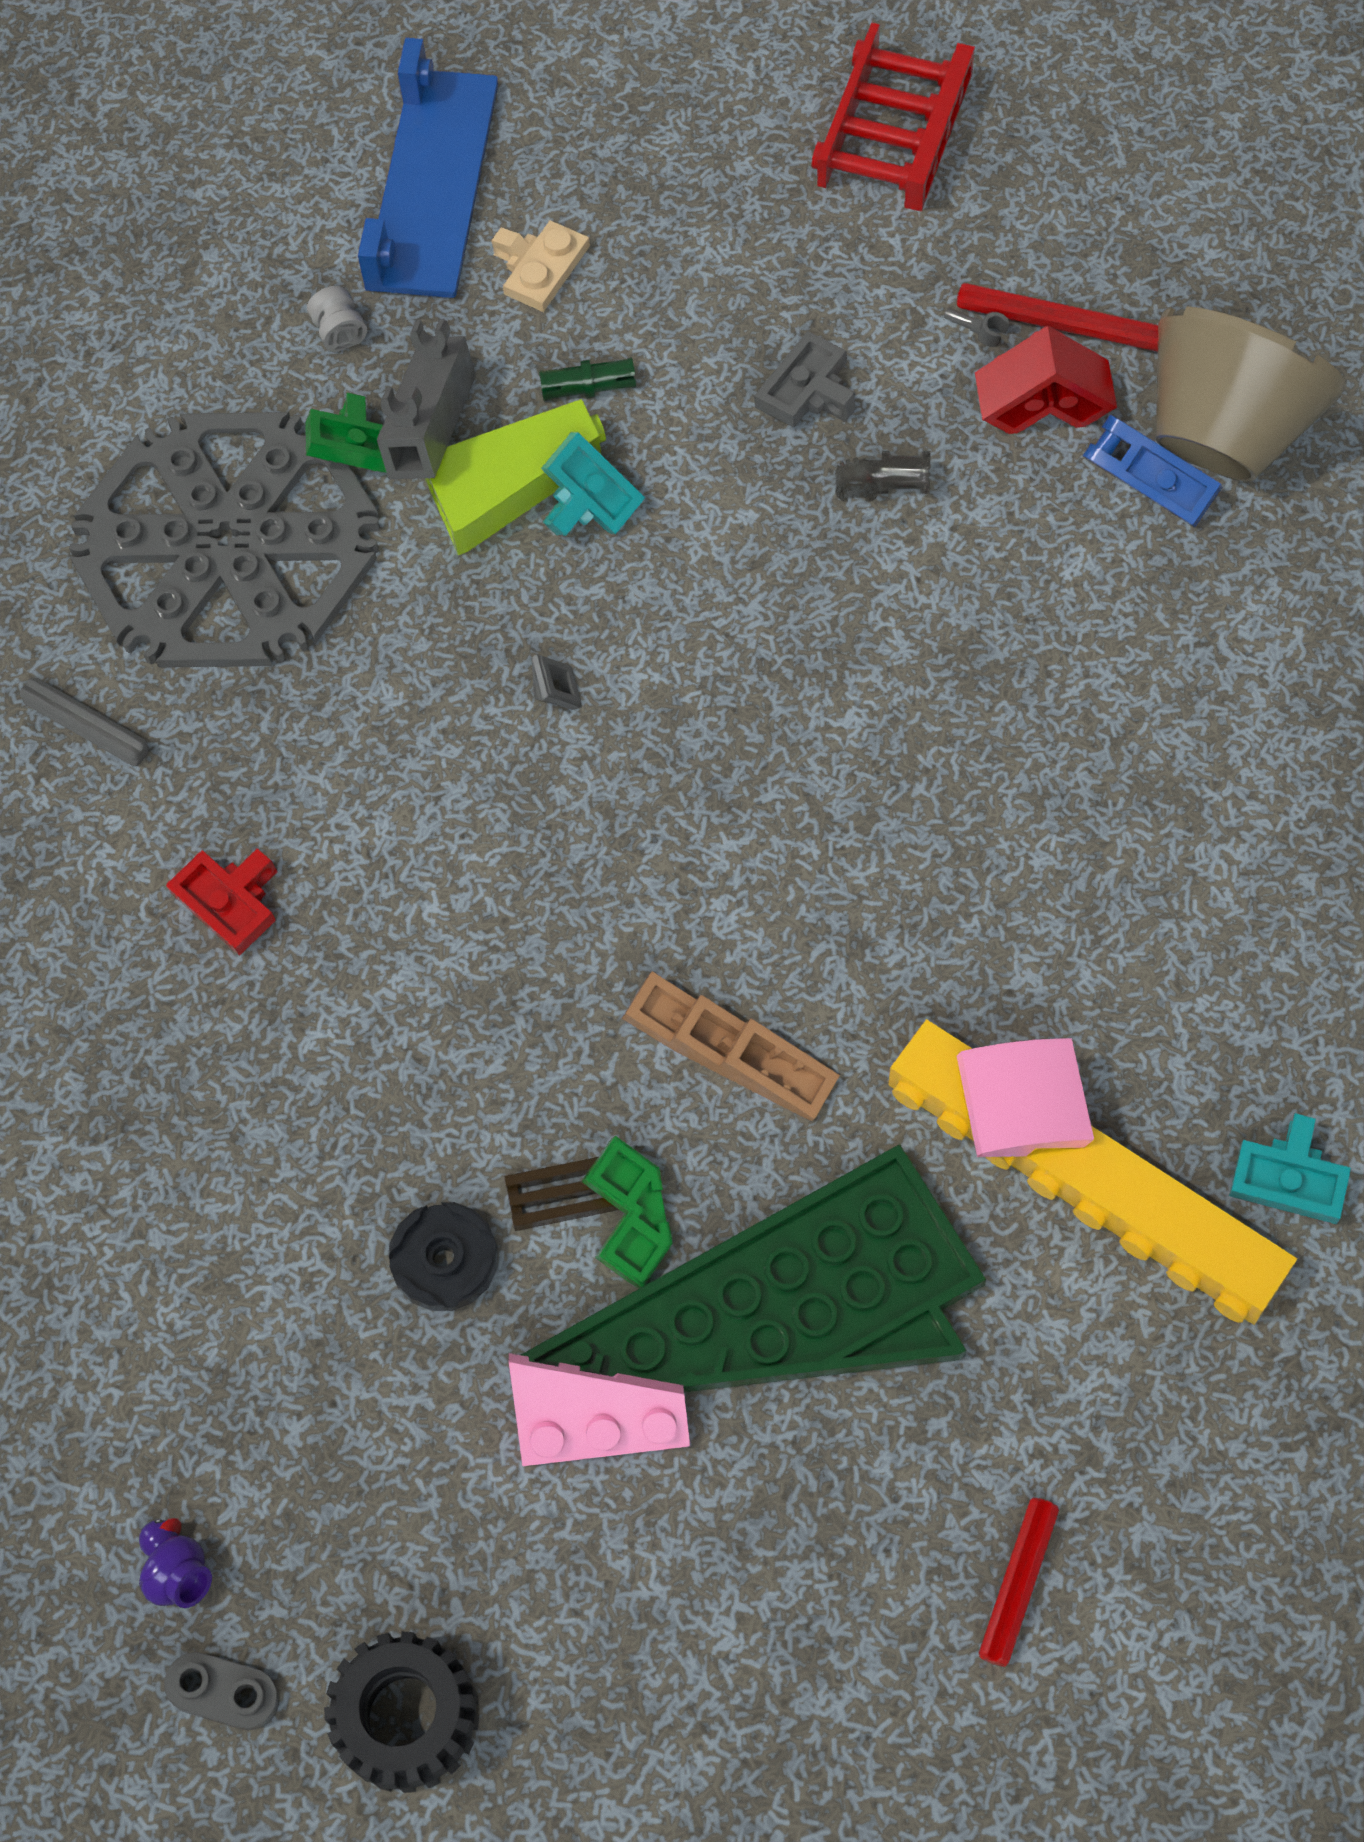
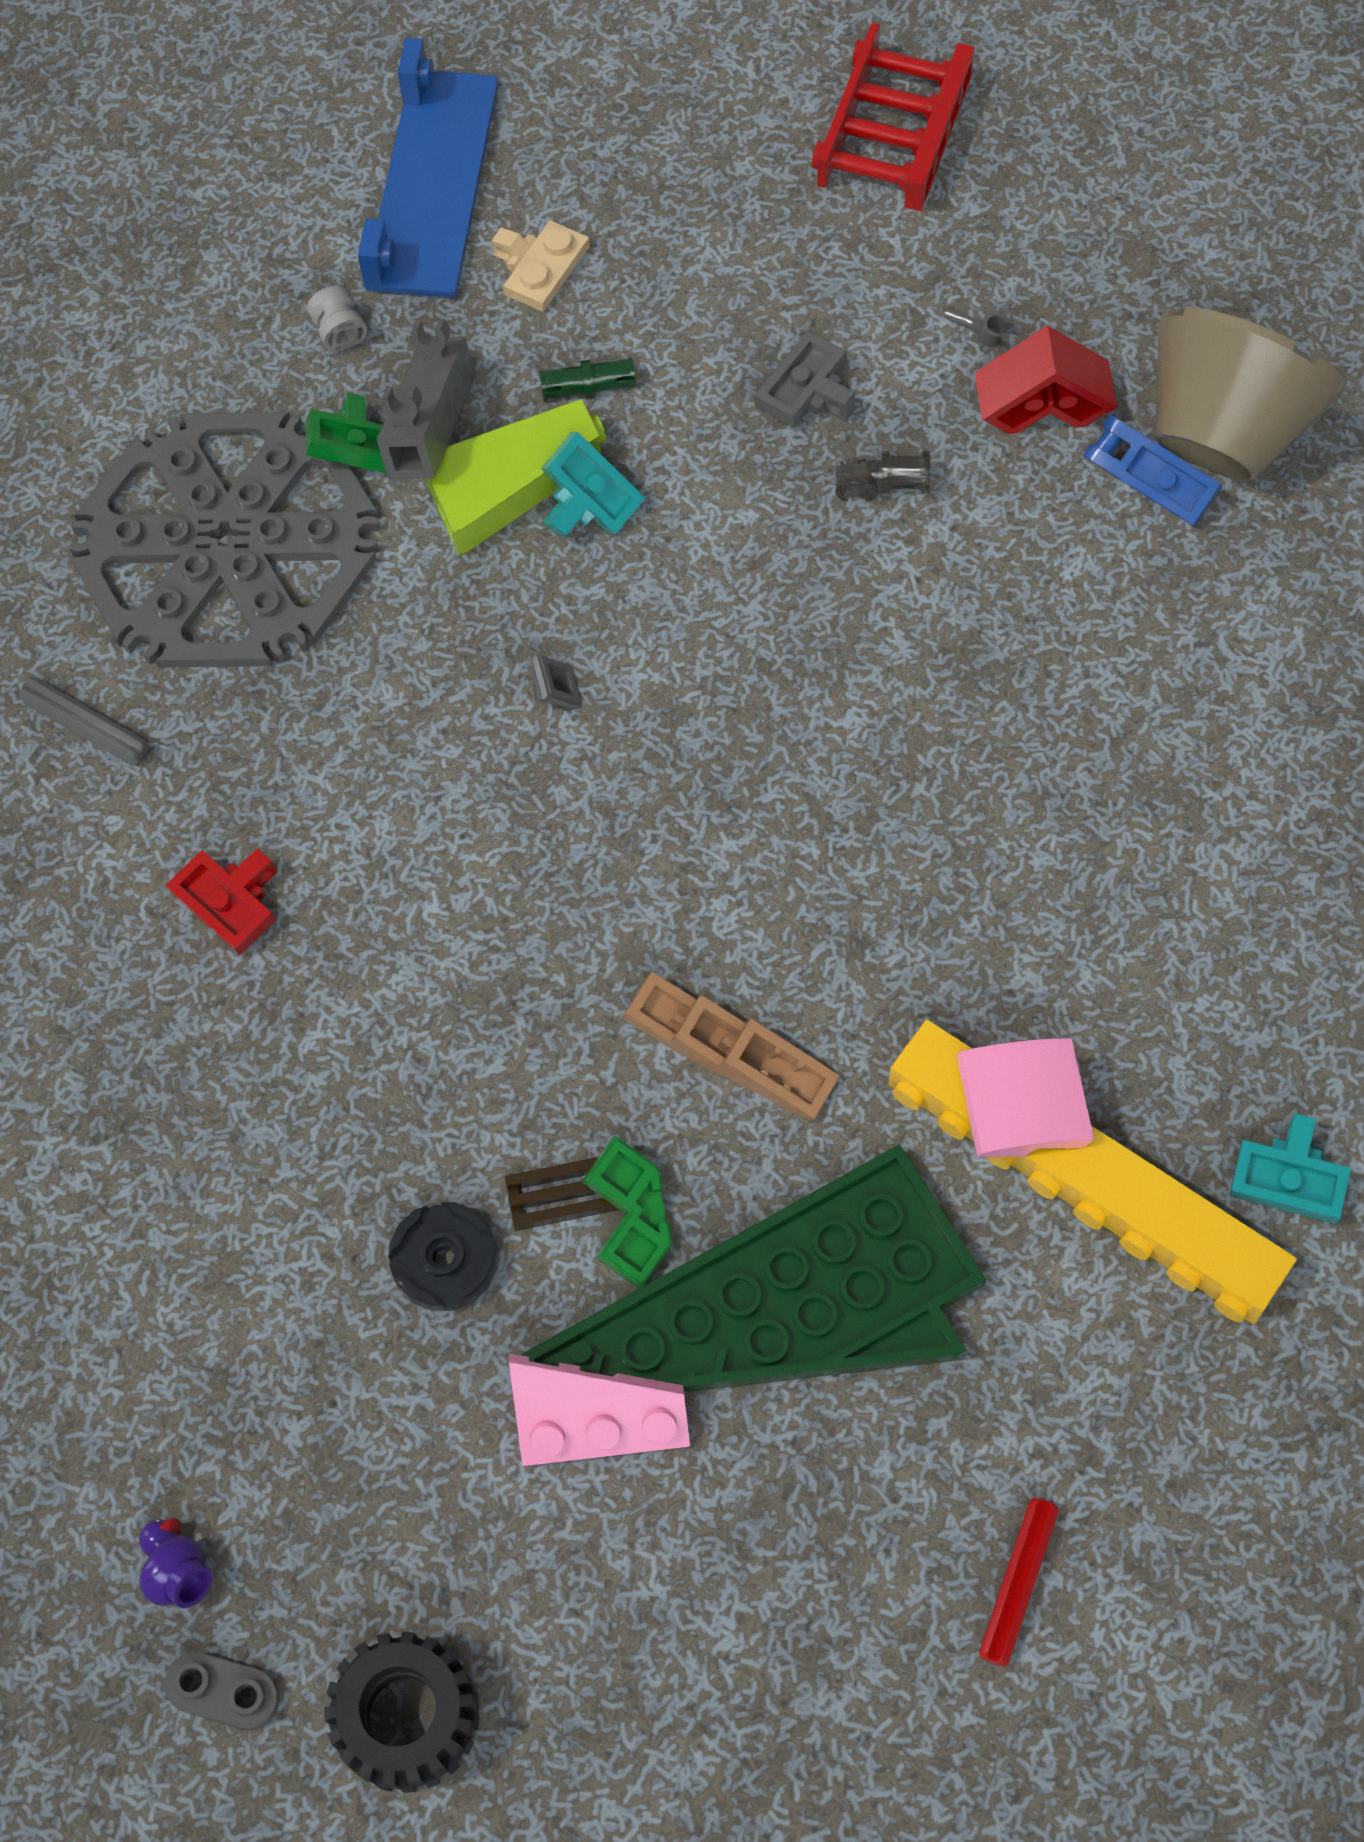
(1059, 316): red axle -> none

